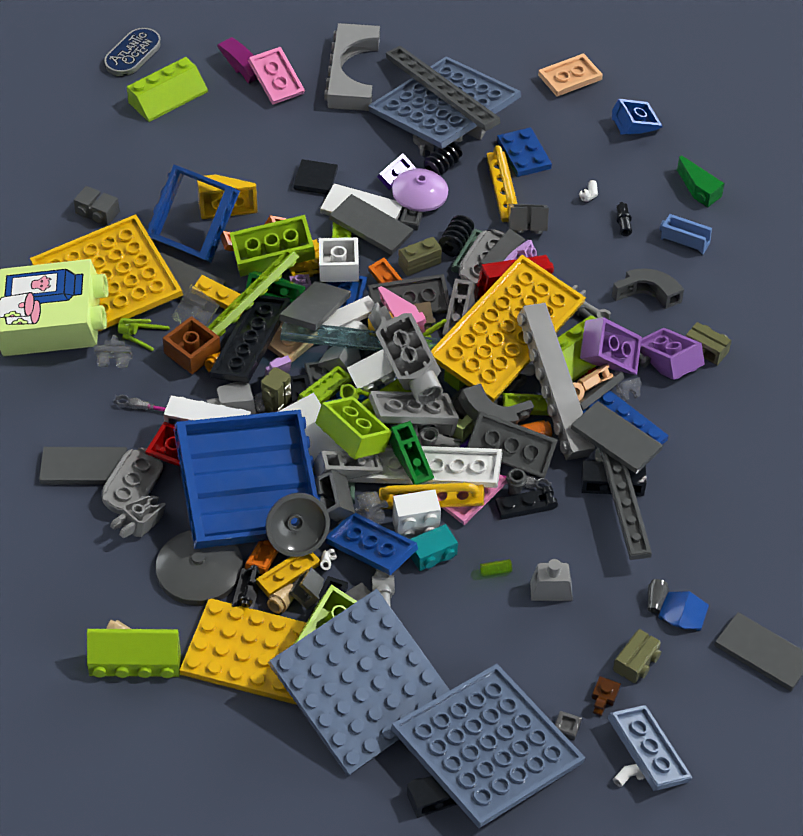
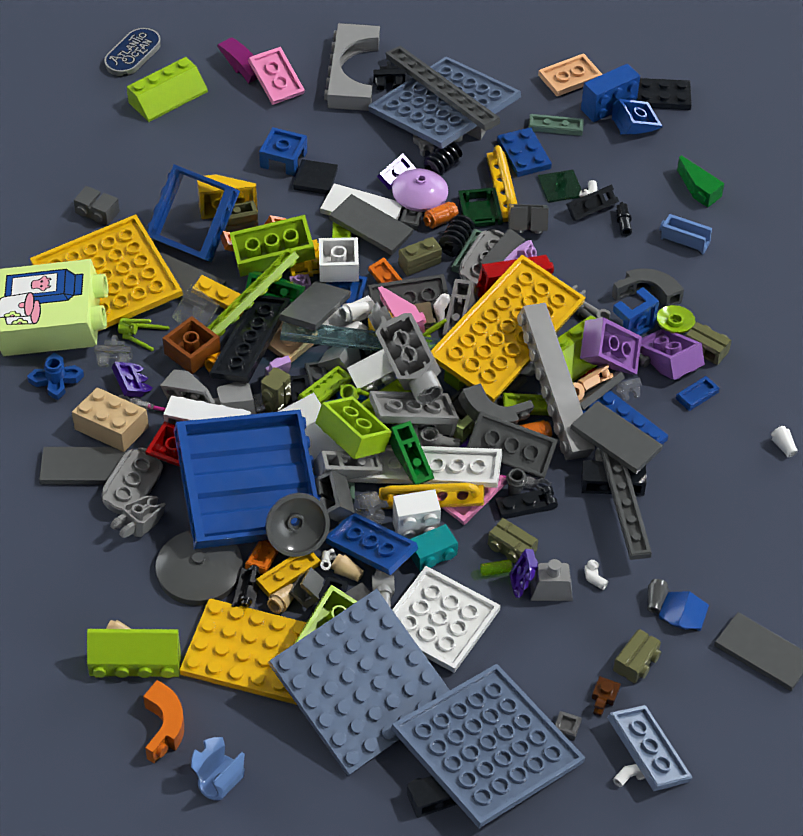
(55, 376): none -> blue plant
(110, 419): none -> tan brick
(130, 379): none -> dark purple plate
(167, 706): none -> orange arch
(185, 385): none -> light grey slope
(214, 763): none -> medium blue piece
(242, 217): none -> olive brick
(284, 148): none -> blue panel
(347, 568): none -> tan cone
(352, 311): none -> white cone
(388, 74): none -> black hips
(440, 214): none -> orange head
(440, 305): none -> white arm
(444, 617): none -> white plate
(481, 212): none -> dark green container
(510, 540): none -> olive brick
(523, 572): none -> dark purple plate
(556, 124): none -> sand green tile
(560, 185): none -> clear green piece
(592, 203): none -> black plate
(592, 575): none -> white arm
(605, 90): none -> blue brick
(640, 318): none -> blue panel
(665, 93): none -> black plate
(675, 319): none -> lime dish
(697, 393): none -> blue tile
(783, 439): none -> white cone

